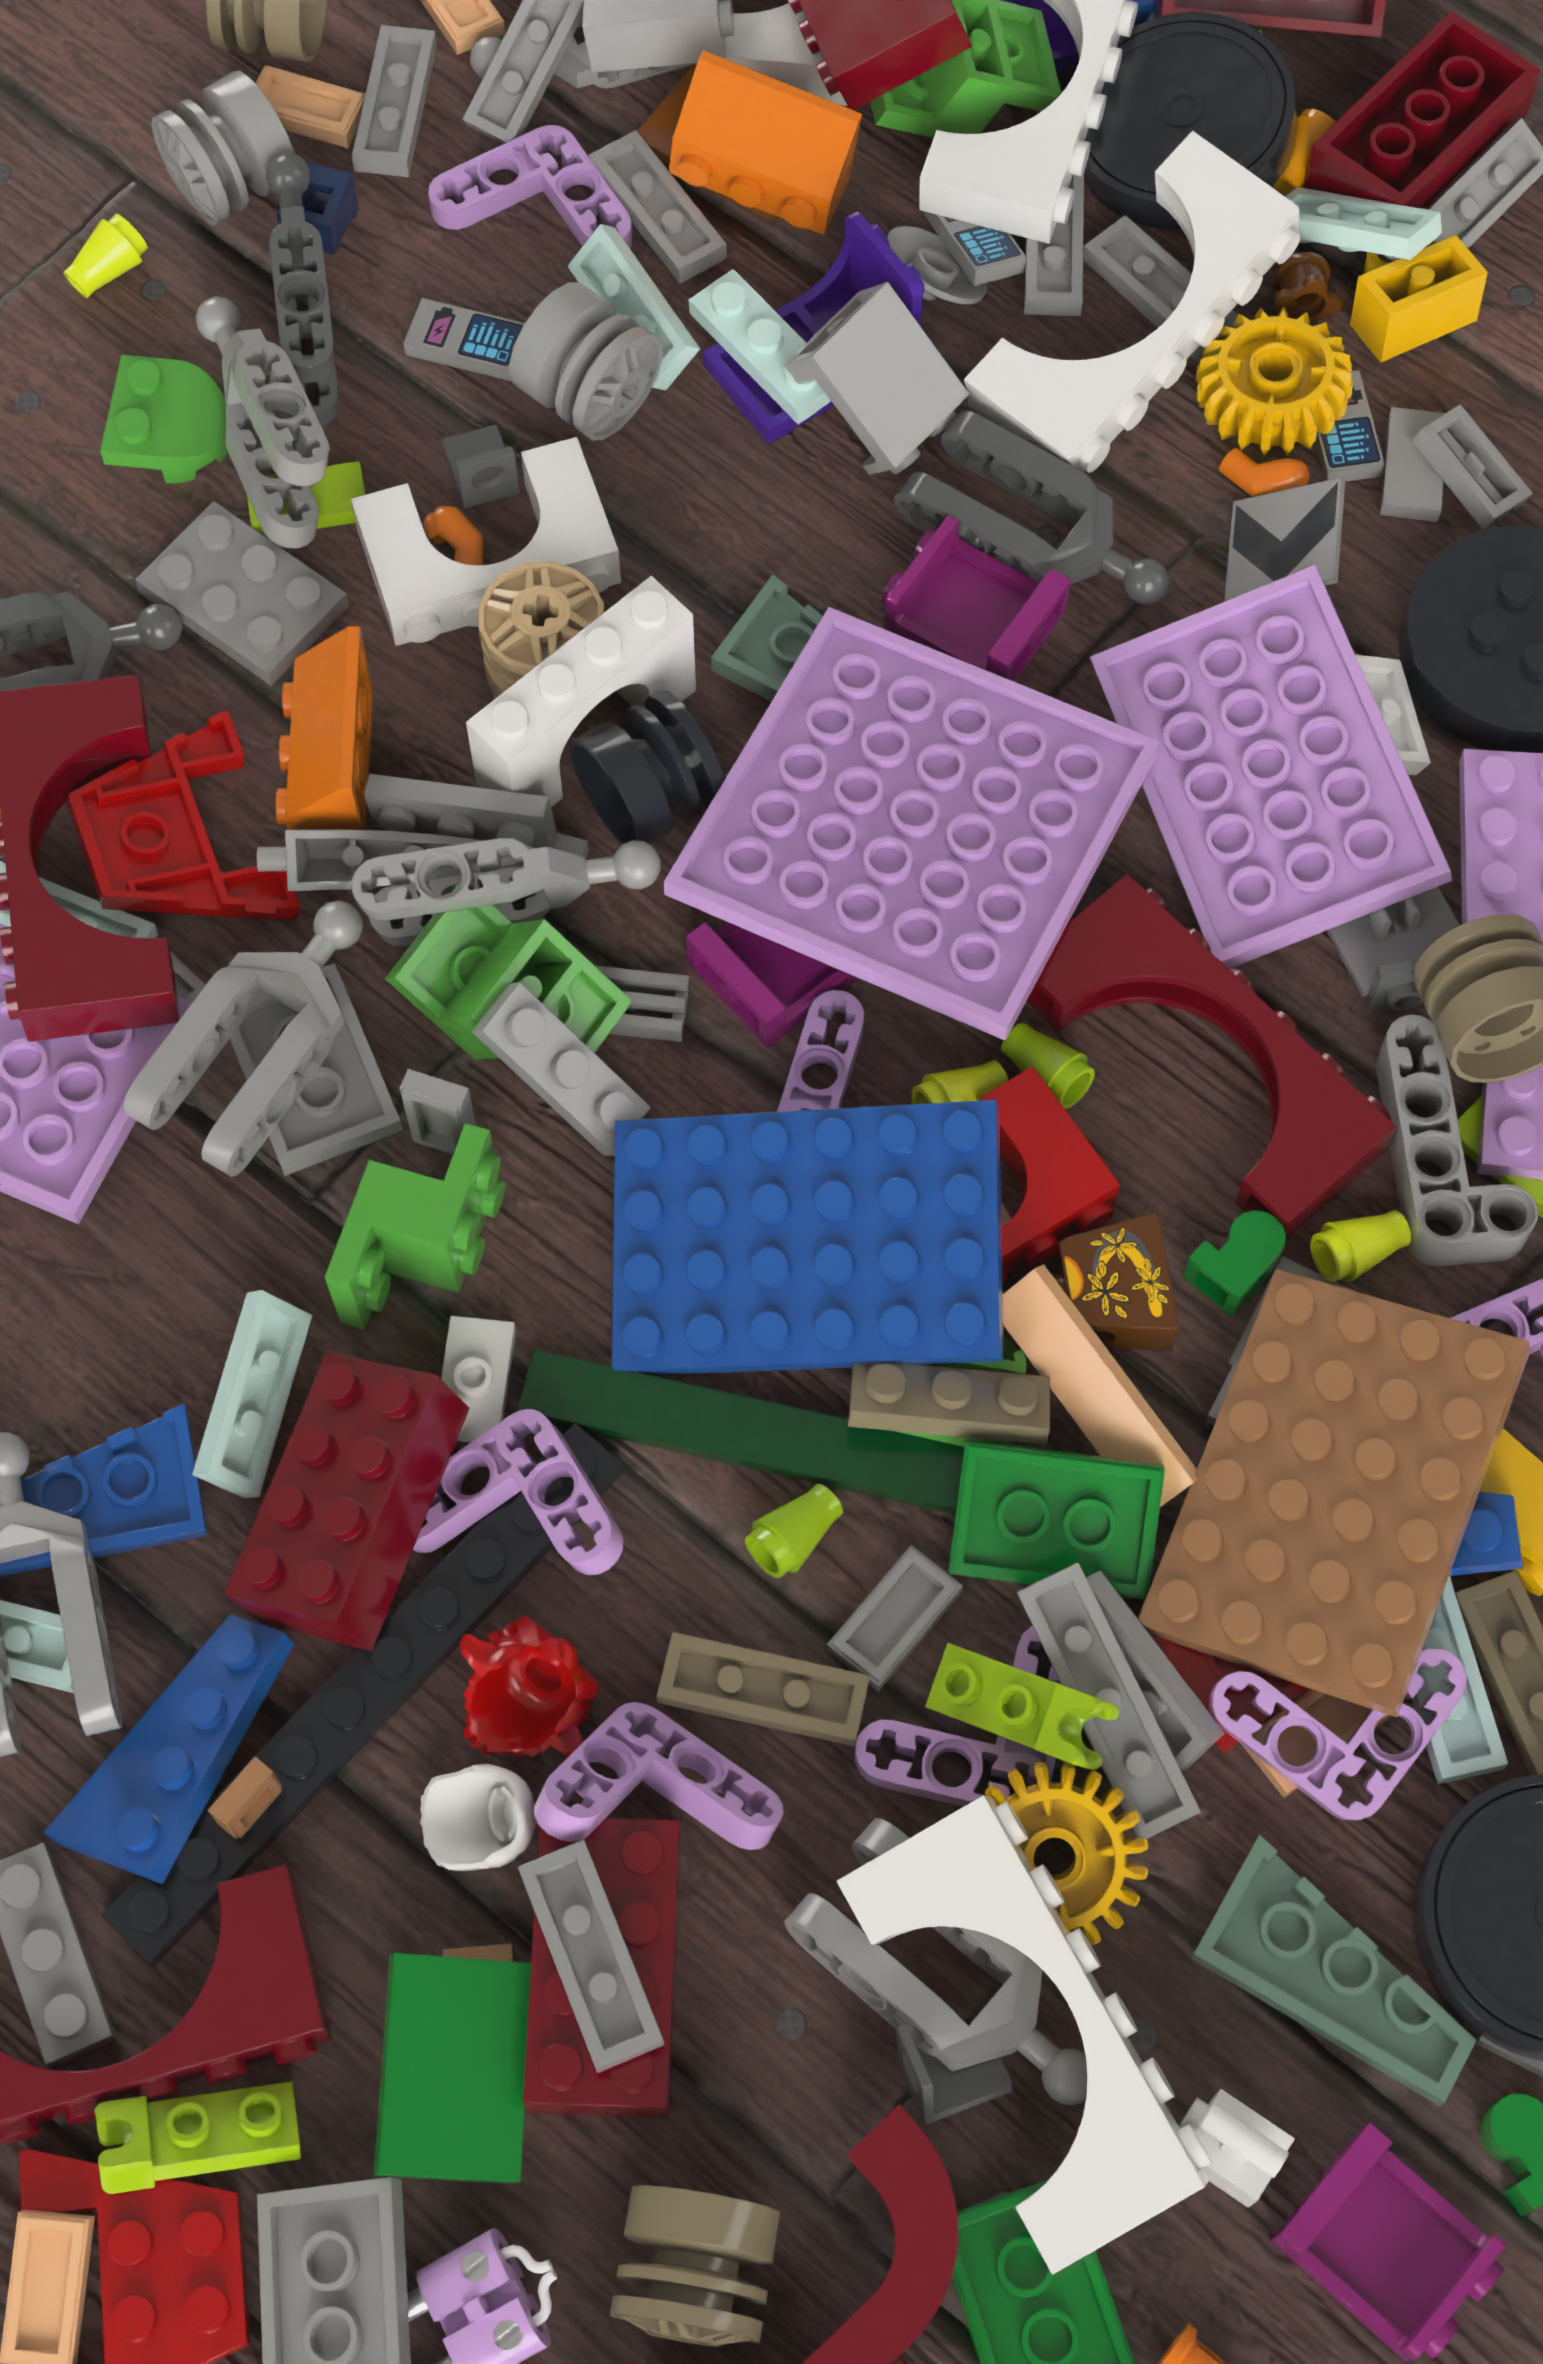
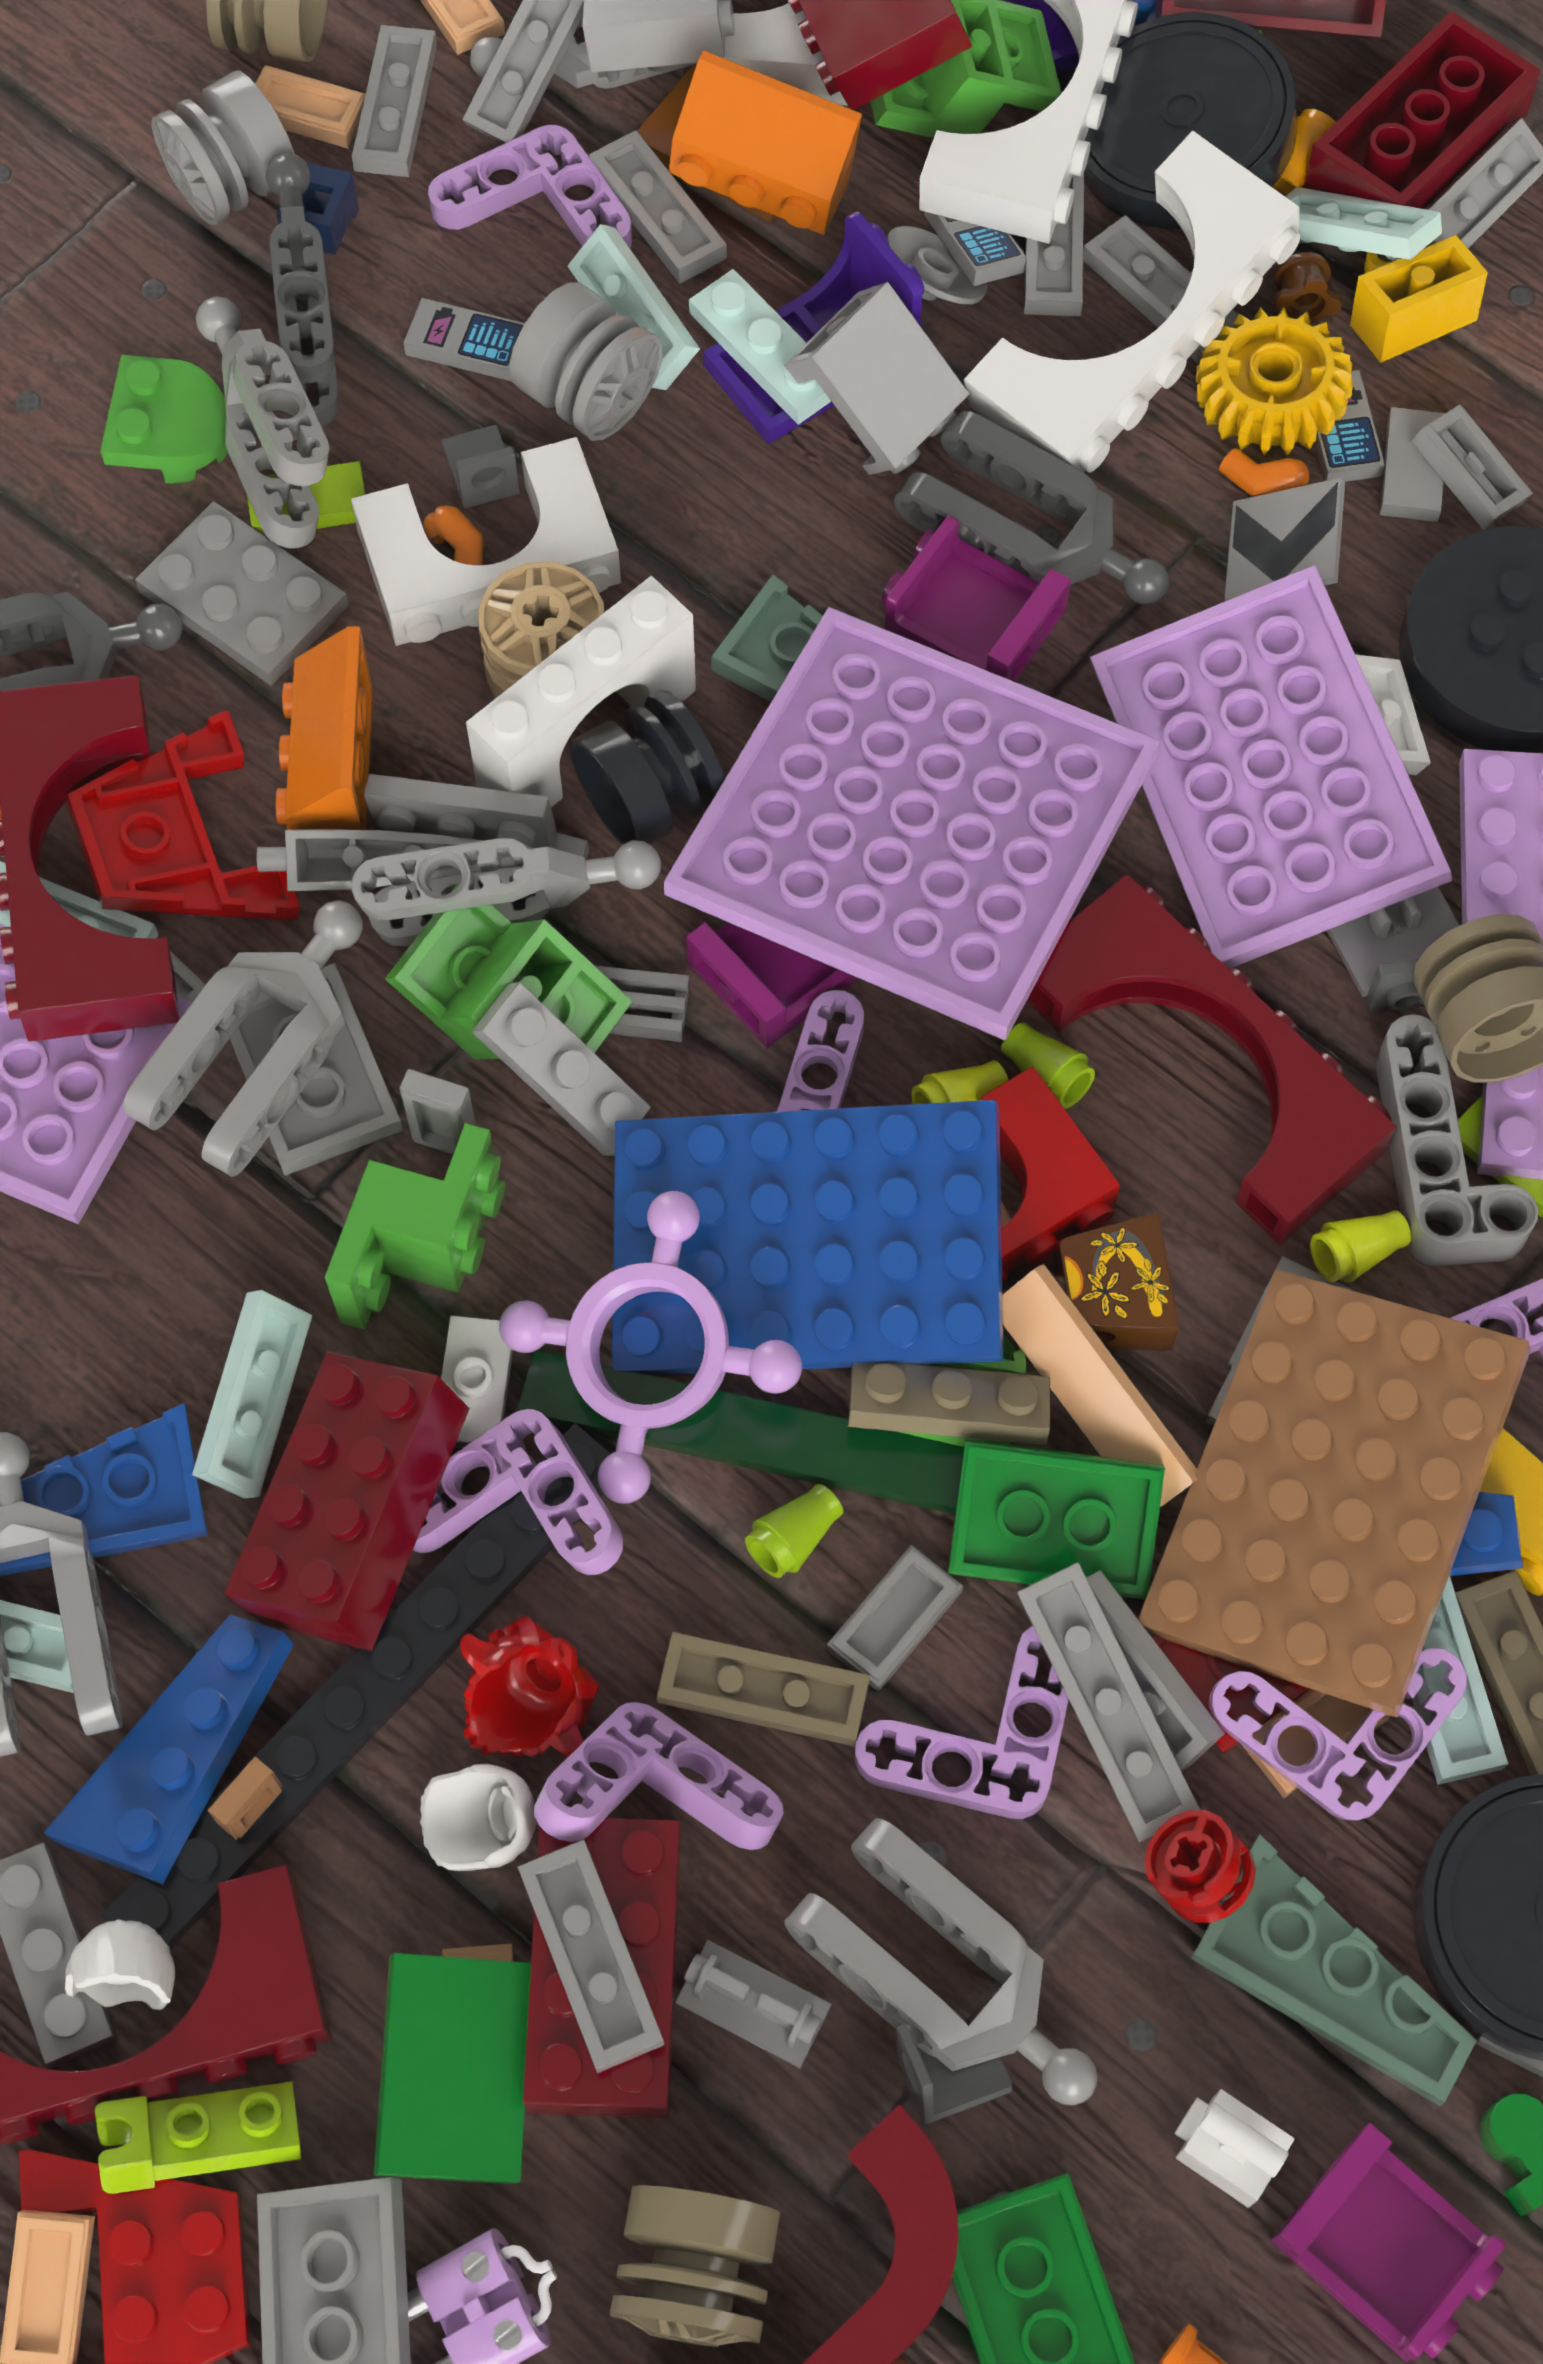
(106, 255): neon yellow cone -> none
(122, 1965): none -> white hair
(527, 1327): none -> lavender piece
(753, 2003): none -> light grey hinge
(1017, 1705): lime plate -> none
(1094, 1834): yellow gear -> none
(1128, 2148): white arch -> none
(1197, 1865): none -> red wheel
(1241, 1265): green leg -> none

